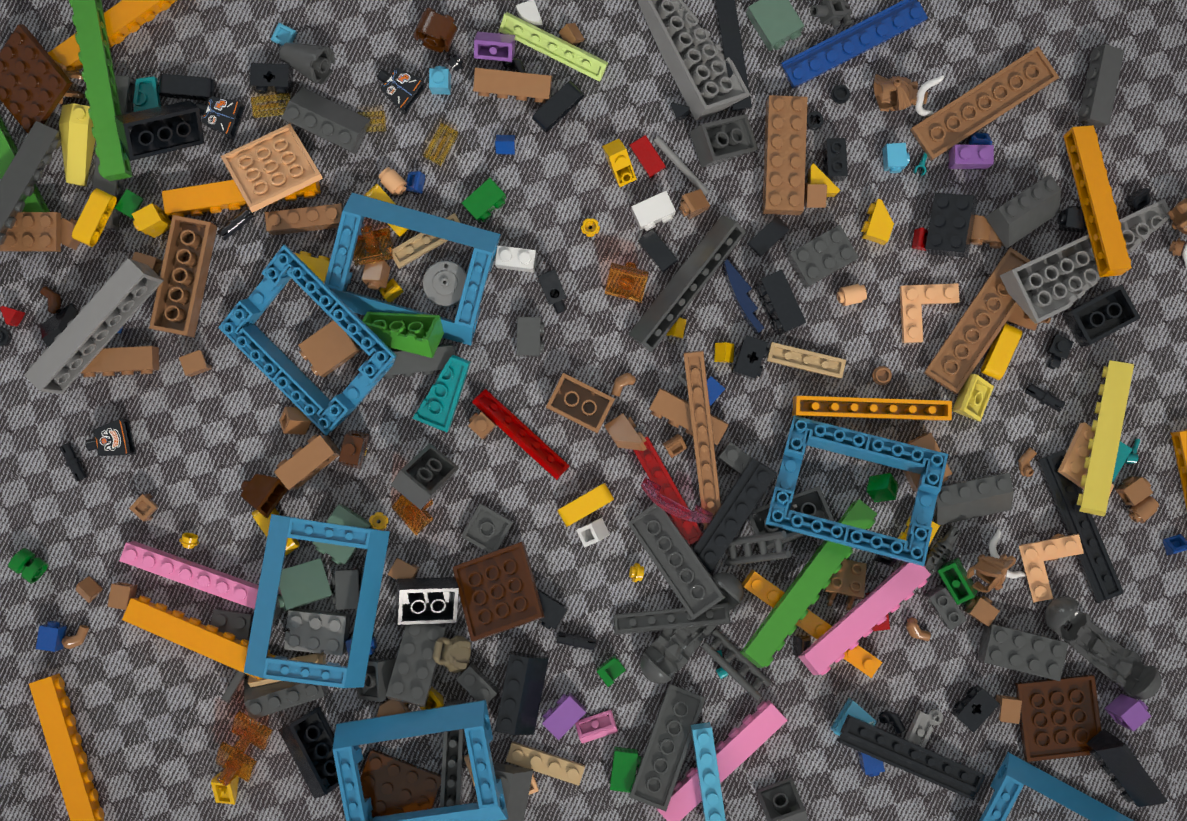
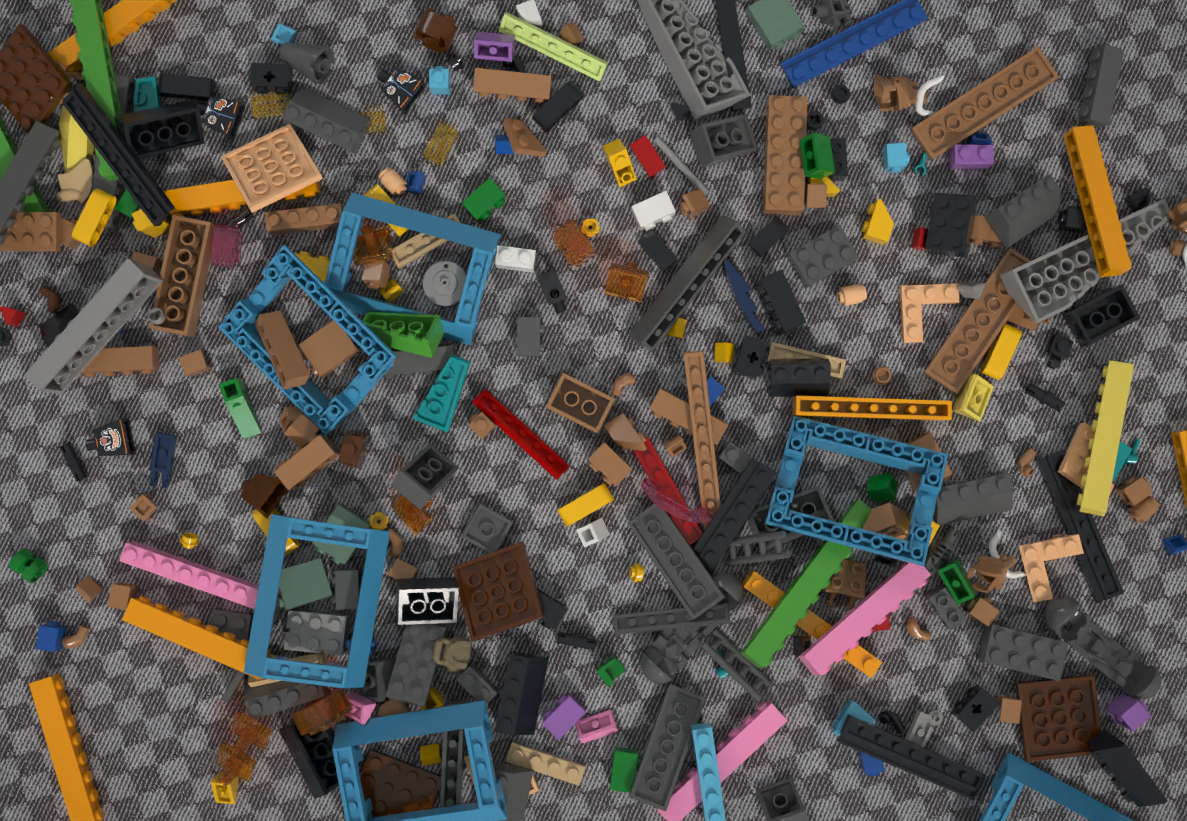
(76, 183): none -> tan arm
(118, 154): none -> black plate
(153, 317): none -> light grey hinge
(162, 458): none -> dark blue hinge
(225, 245): none -> clear pink brick
(240, 407): none -> slope
(282, 349): none -> medium nougat brick
(301, 430): none -> medium nougat panel
(322, 713): none -> clear orange brick
(360, 707): none -> bright pink slope
(396, 543): none -> medium nougat arm
(430, 754): none -> yellow slope
(522, 139): none -> medium nougat wing
(573, 243): none -> clear orange brick
(609, 464): none -> medium nougat brick
(799, 377): none -> black slope
(817, 156): none -> green brick
(888, 521): none -> medium nougat slope
(971, 289): none -> light grey slope

